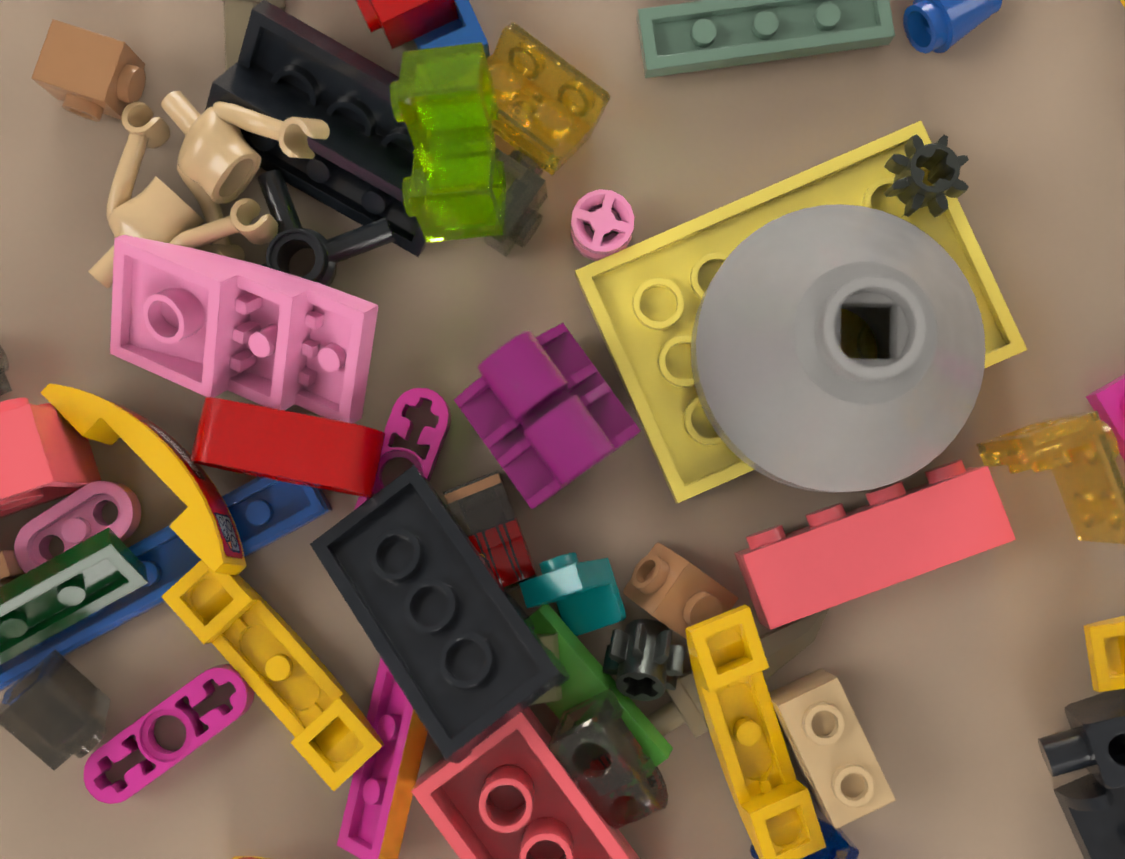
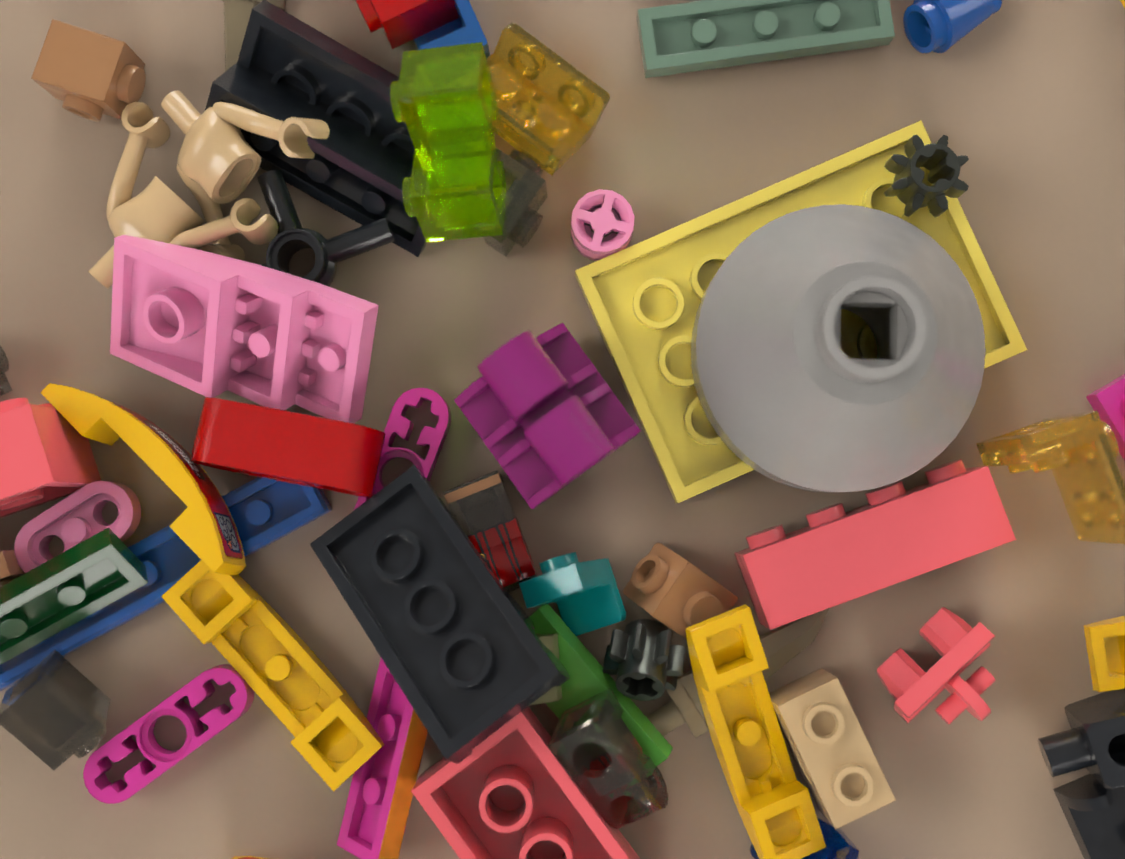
(959, 648): none -> coral hips

